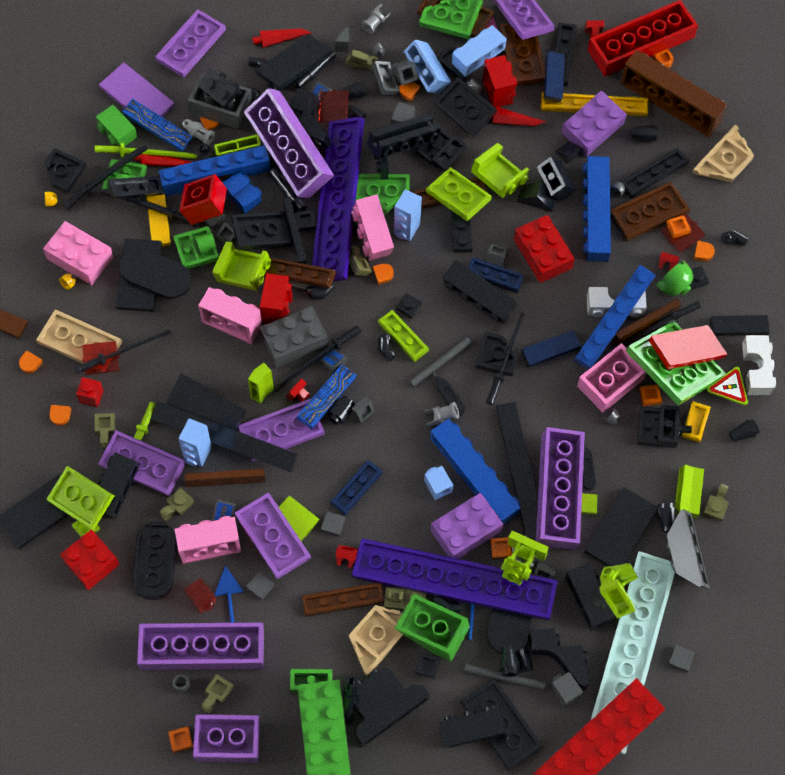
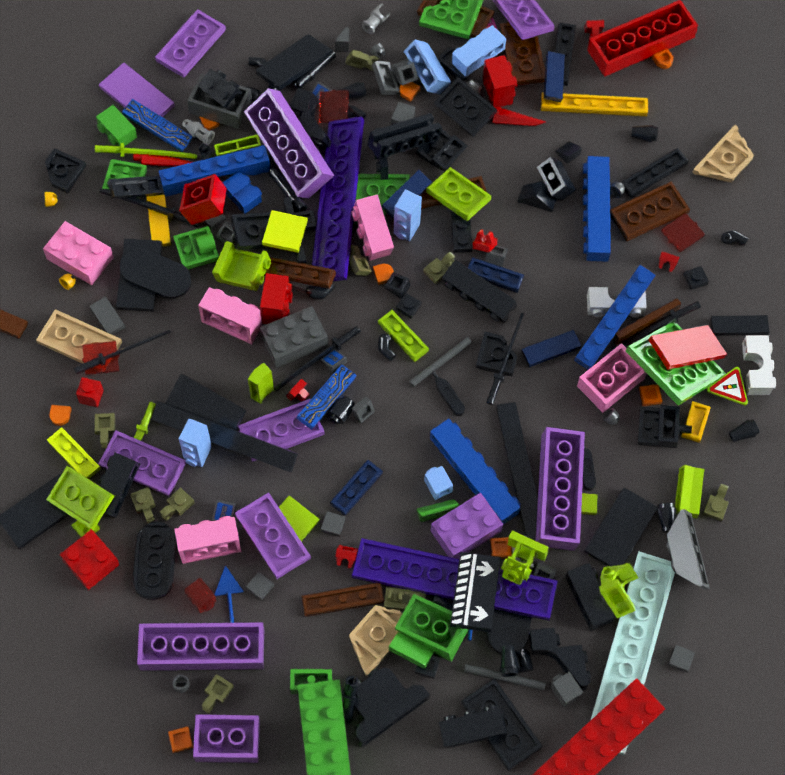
(29, 362): orange tile -> none
(73, 453): none -> neon yellow plate
(86, 189): black sword -> none
(107, 316): none -> dark grey tile
(143, 503): none -> olive plate
(225, 477): reddish brown tile -> none
(273, 37): red bar -> none
(285, 231): none -> neon yellow tile
(398, 285): none -> black slope
(411, 650): none -> bright green slope
(416, 184): none -> dark blue tile
(436, 510): none -> bright green slope
(438, 268): none -> olive plate
(442, 414): light grey piece -> none
(475, 592): none -> black tile
(484, 242): none -> red tile
(498, 171): lime panel -> none
(543, 249): red brick -> none
(594, 123): medium lavender brick -> none
(673, 93): reddish brown brick -> none
(677, 280): bright green cylinder -> none
(678, 226): orange tile -> none
(704, 251): orange tile -> none

